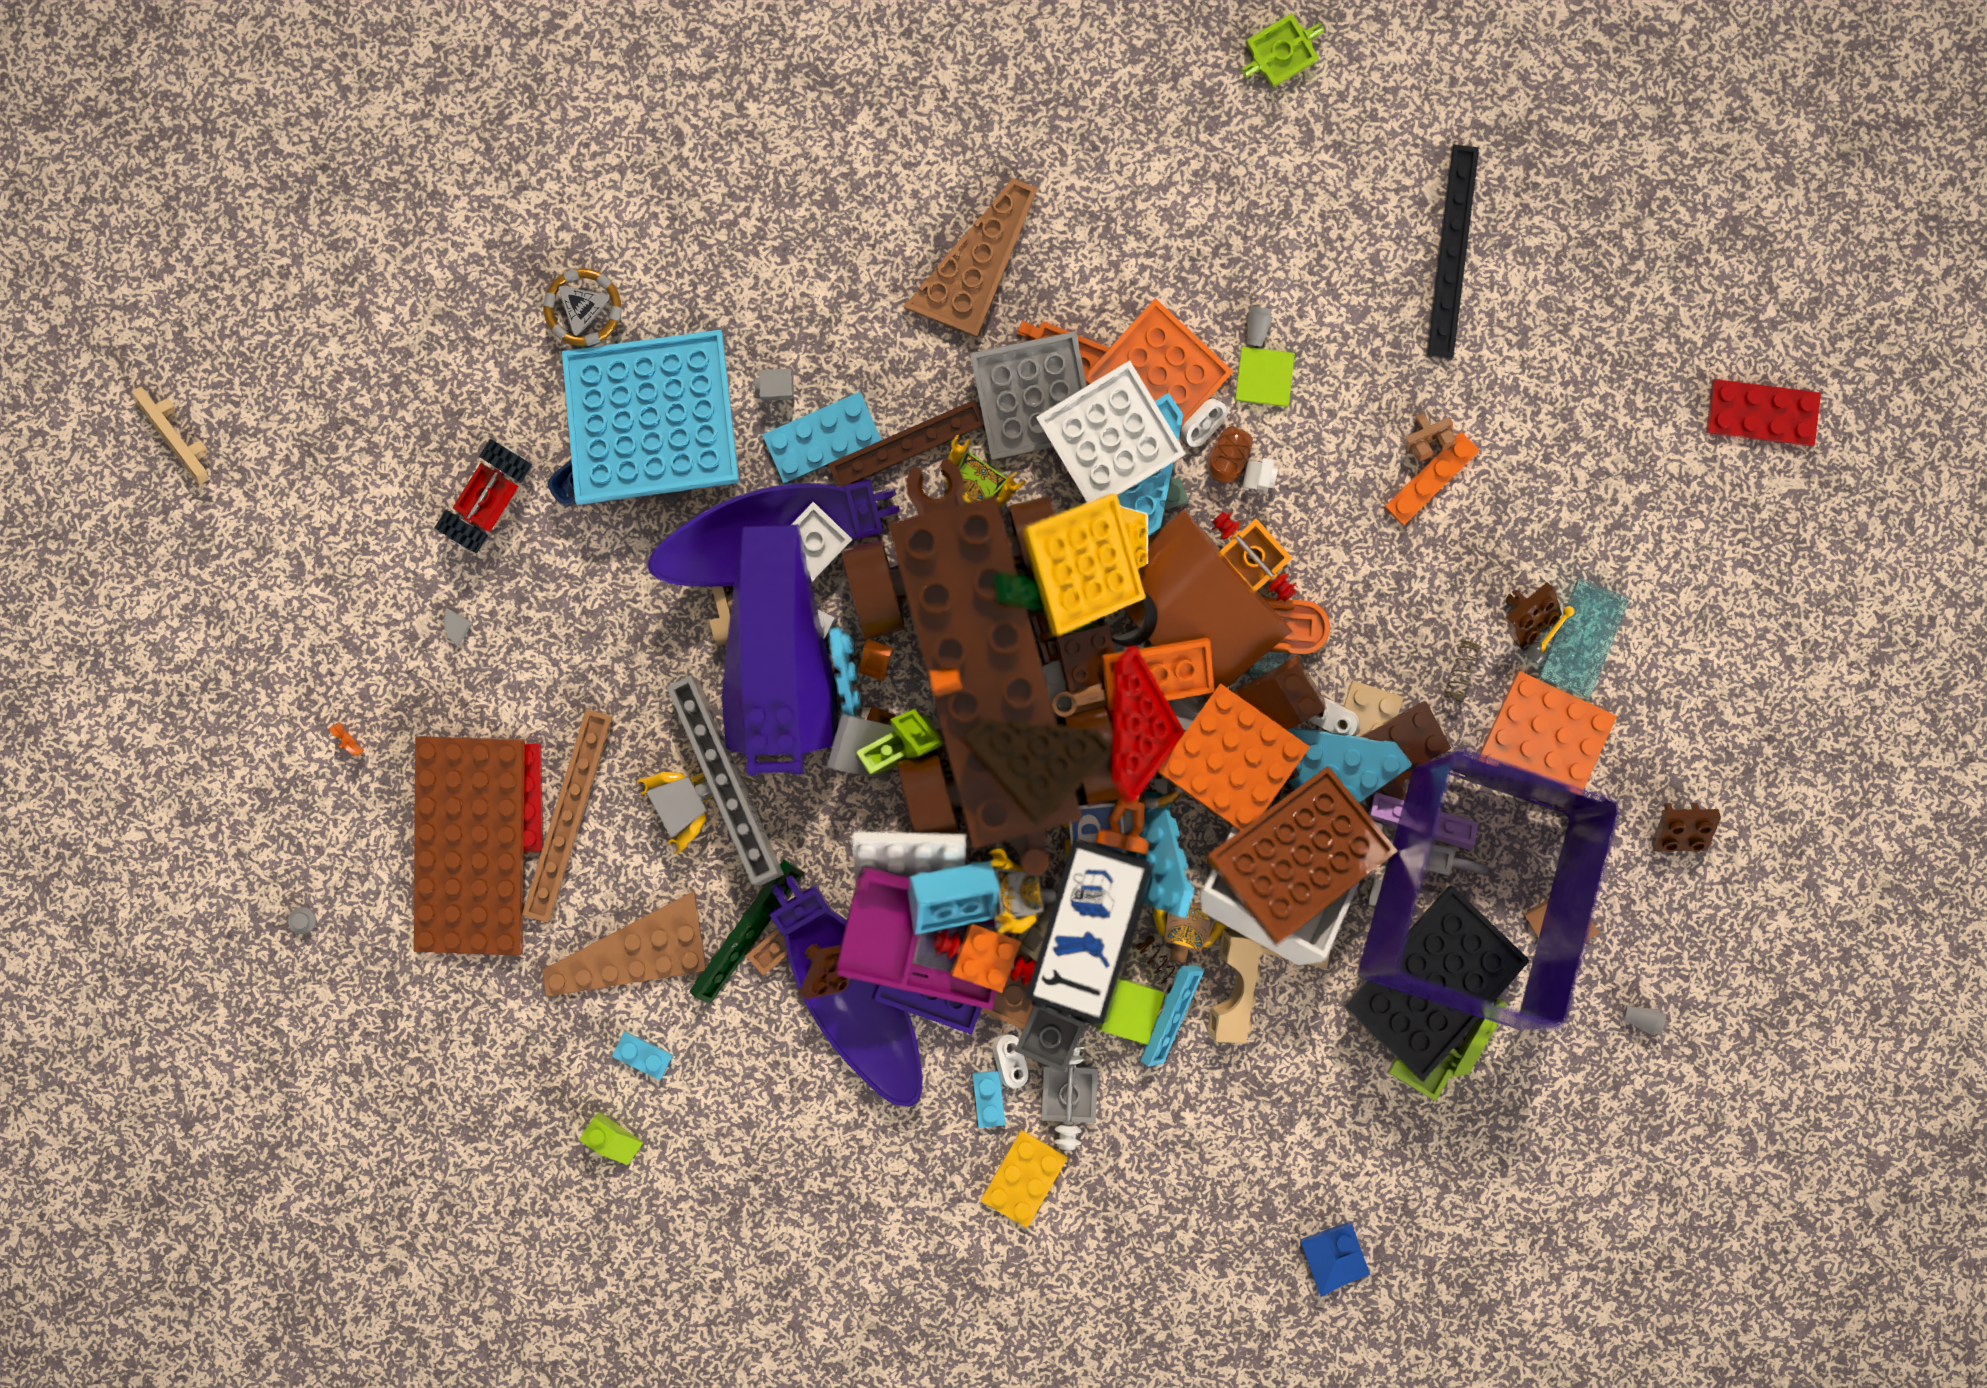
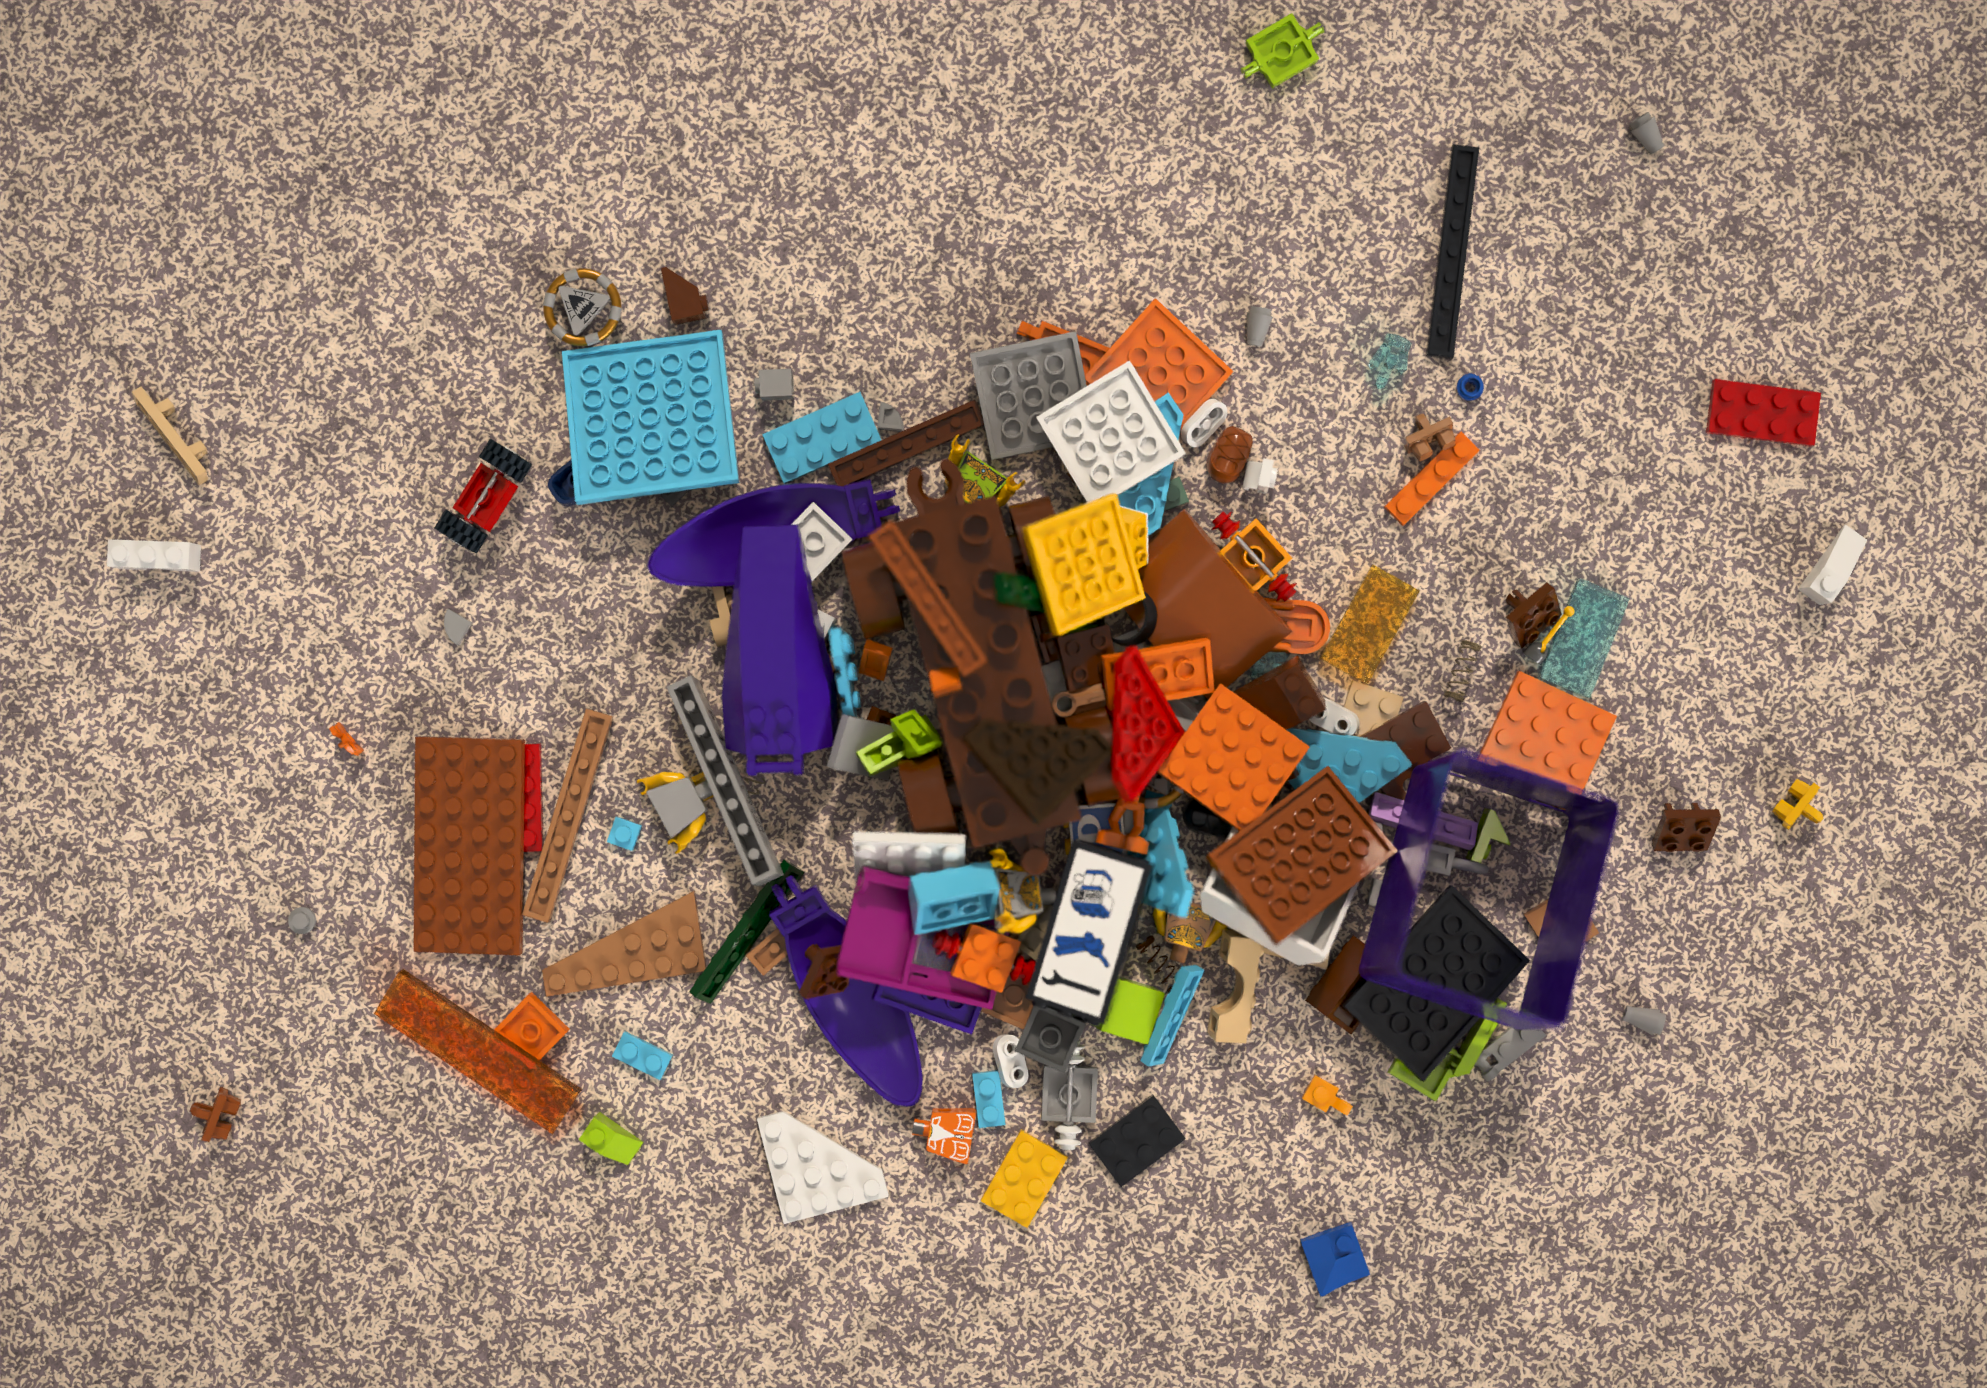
(153, 555): none -> white arch
(214, 1127): none -> dark orange hips
(477, 1051): none -> clear orange plate
(532, 1026): none -> orange plate
(624, 833): none -> medium azure plate
(683, 298): none -> reddish brown slope
(813, 1171): none -> white plate
(889, 418): none -> light grey tile
(928, 598): none -> dark orange plate
(948, 1132): none -> orange torso
(970, 274): medium nougat wing -> none
(1136, 1140): none -> black plate
(1203, 821): none -> black piece
(1264, 376): lime tile -> none
(1323, 1094): none -> light orange plate
(1338, 984): none -> reddish brown slope
(1369, 624): none -> clear yellow plate
(1393, 354): none -> clear light blue rock
(1477, 383): none -> blue plate
(1488, 828): none -> lime slope
(1506, 1049): none -> light grey plate
(1647, 132): none -> light grey cone
(1805, 794): none -> yellow hips
(1834, 567): none -> white slope

